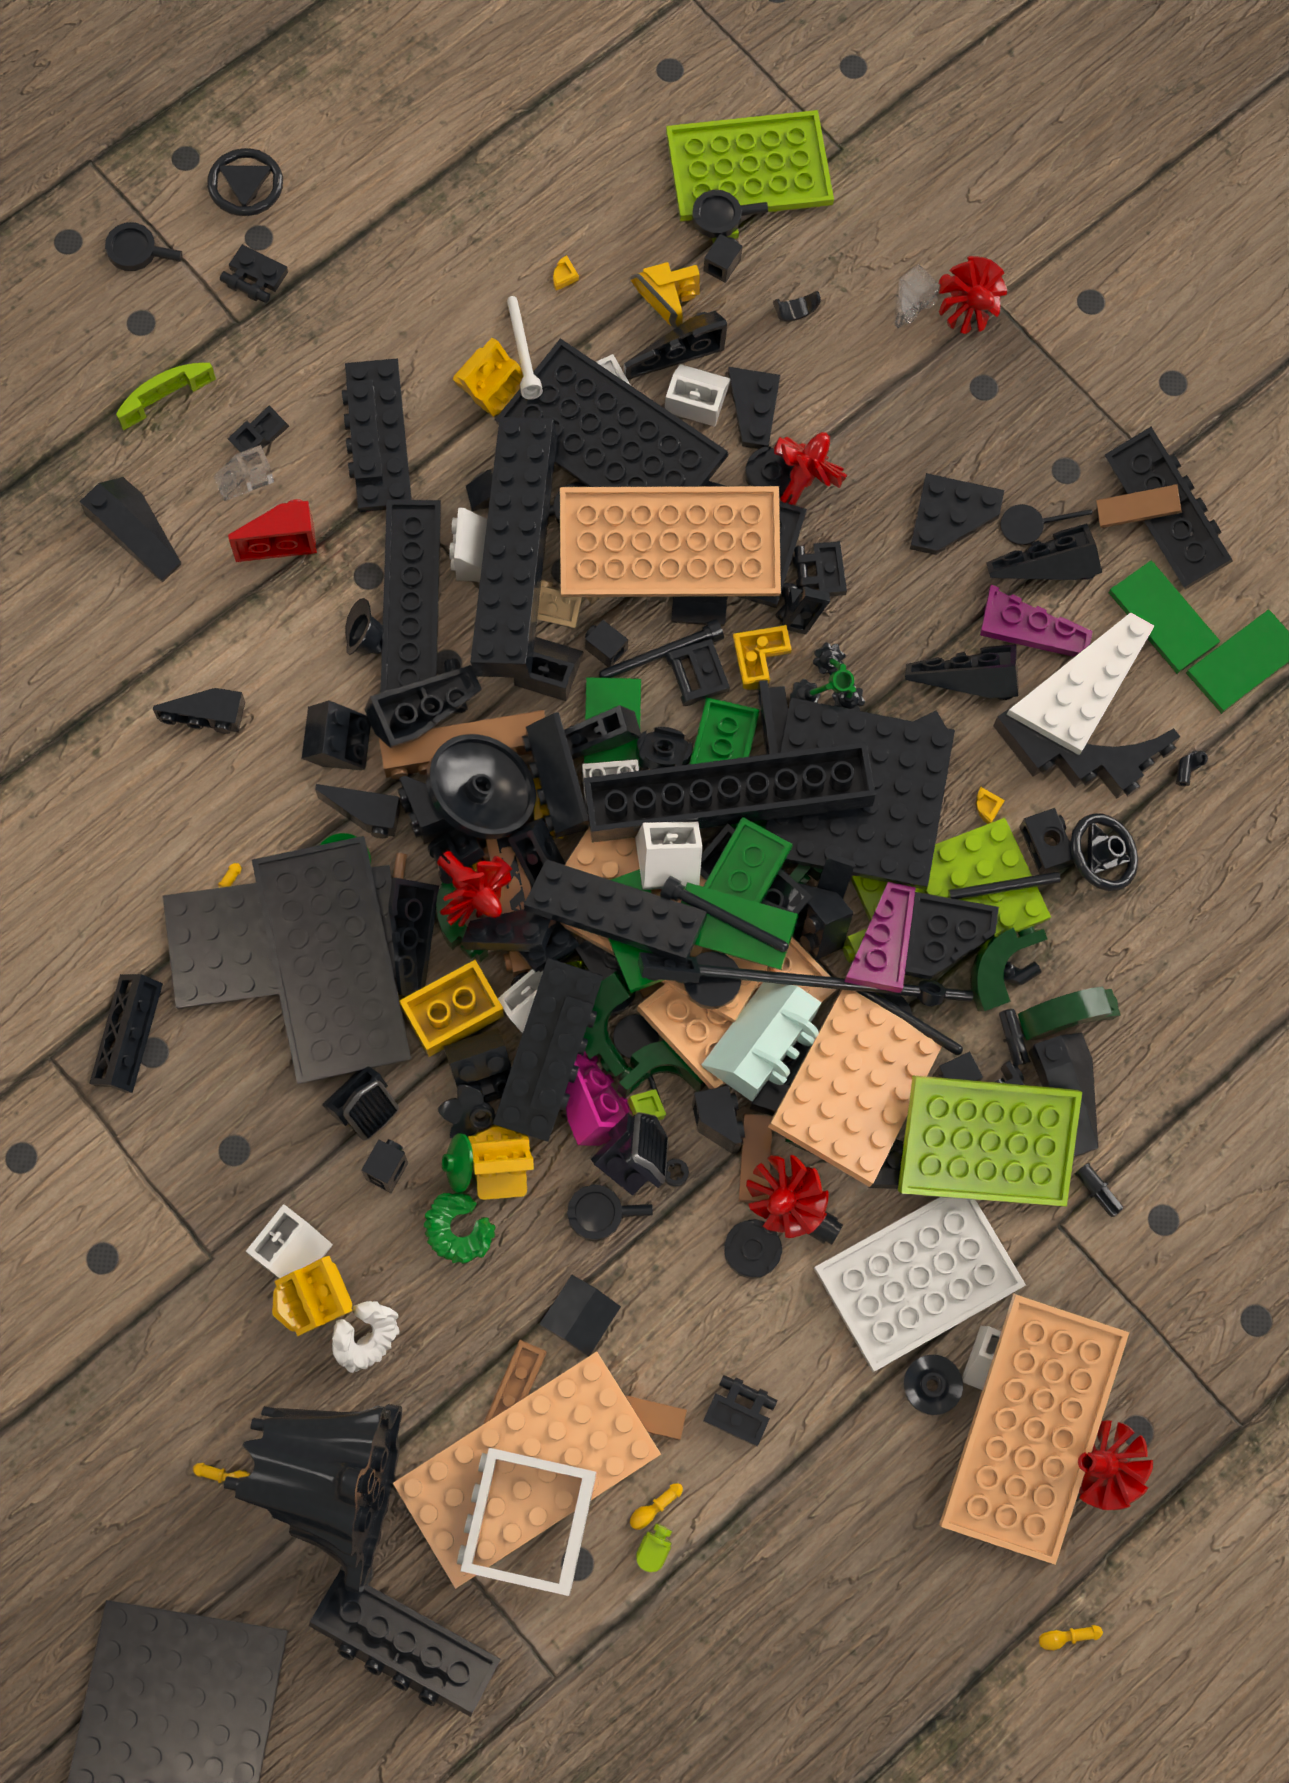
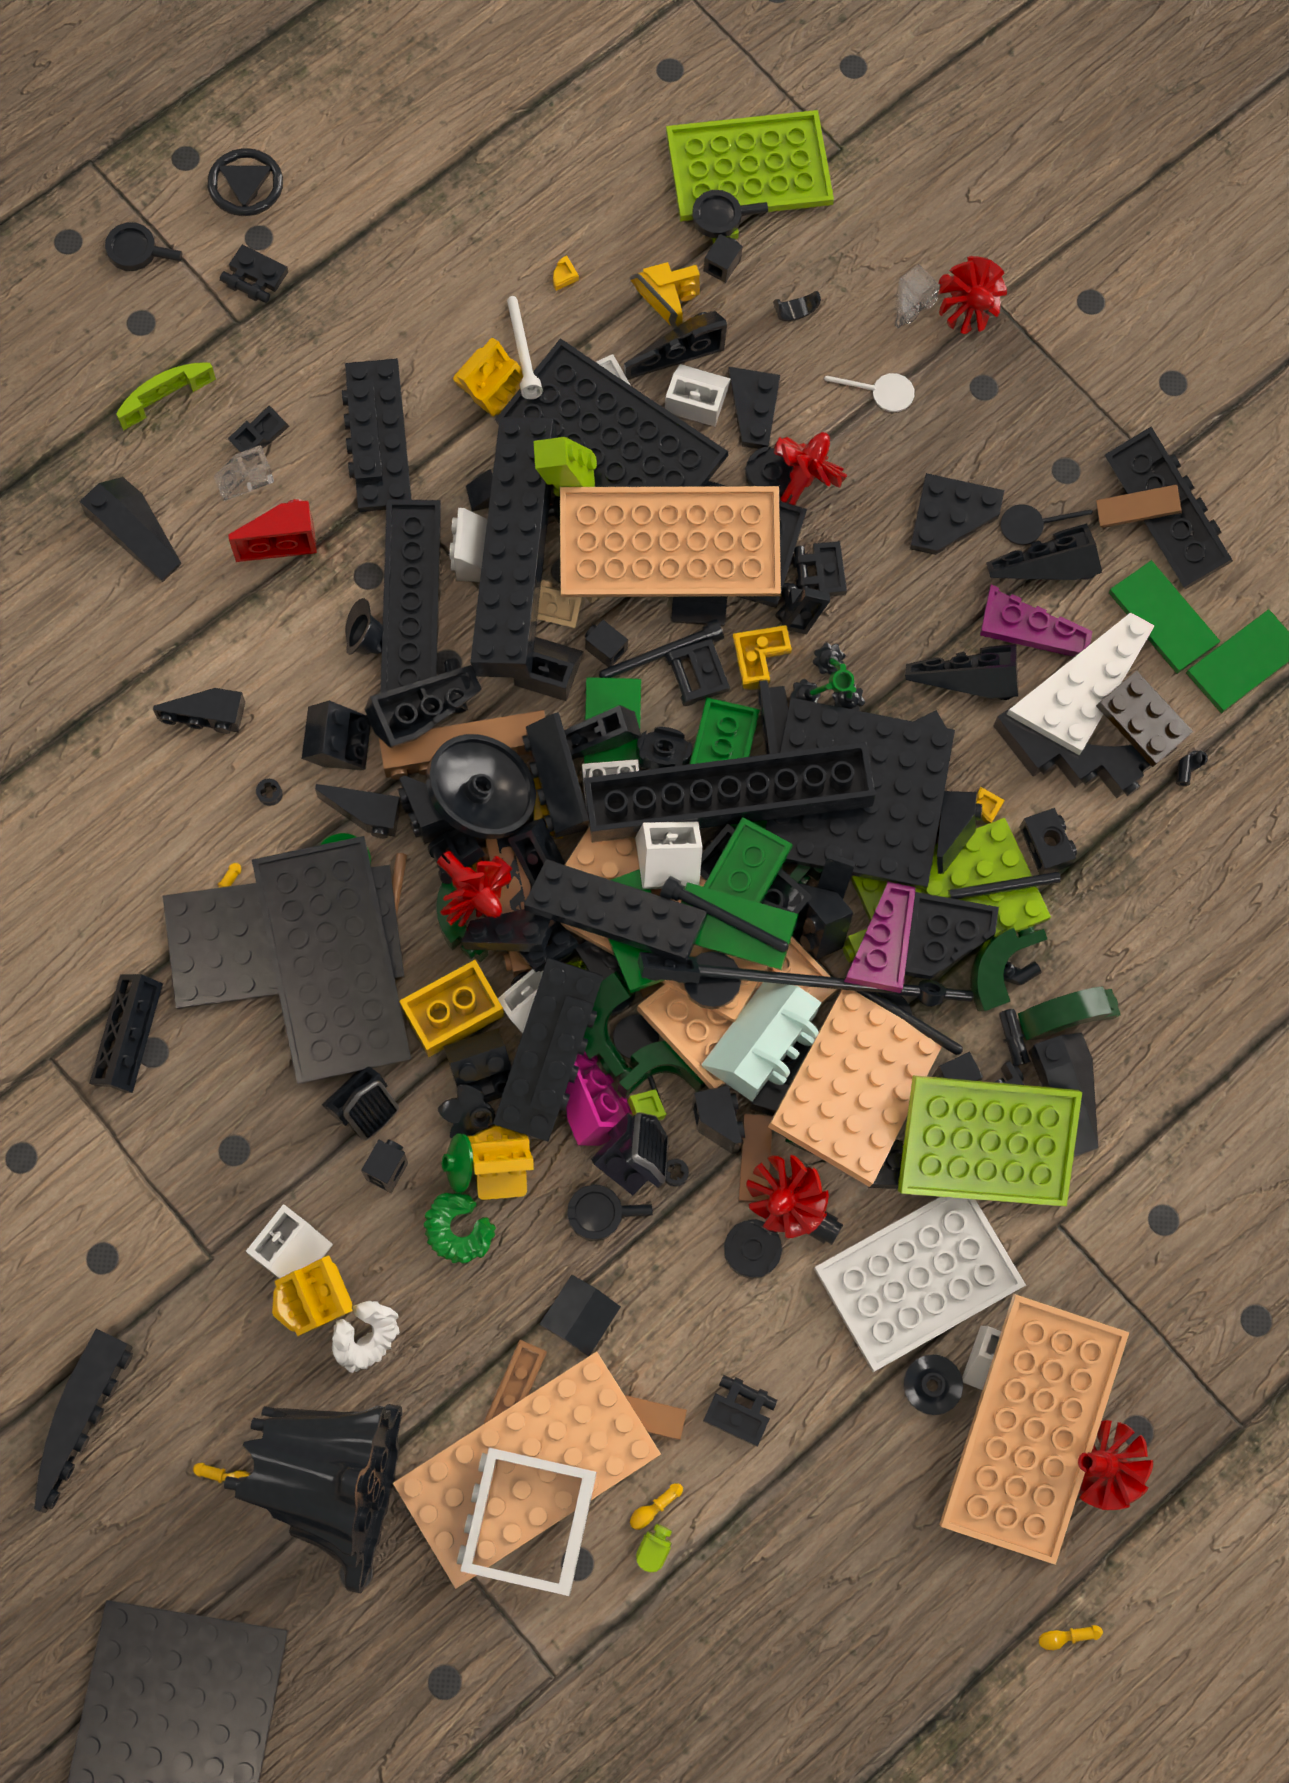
(77, 1411): none -> black slope
(277, 795): none -> black bush
(404, 1646): black plate -> none
(412, 925): black wedge -> none
(564, 463): none -> lime wedge
(890, 392): none -> white piece
(957, 825): none -> black slope
(1099, 1190): black axle -> none
(1104, 851): black piece -> none
(1144, 718): none -> plate

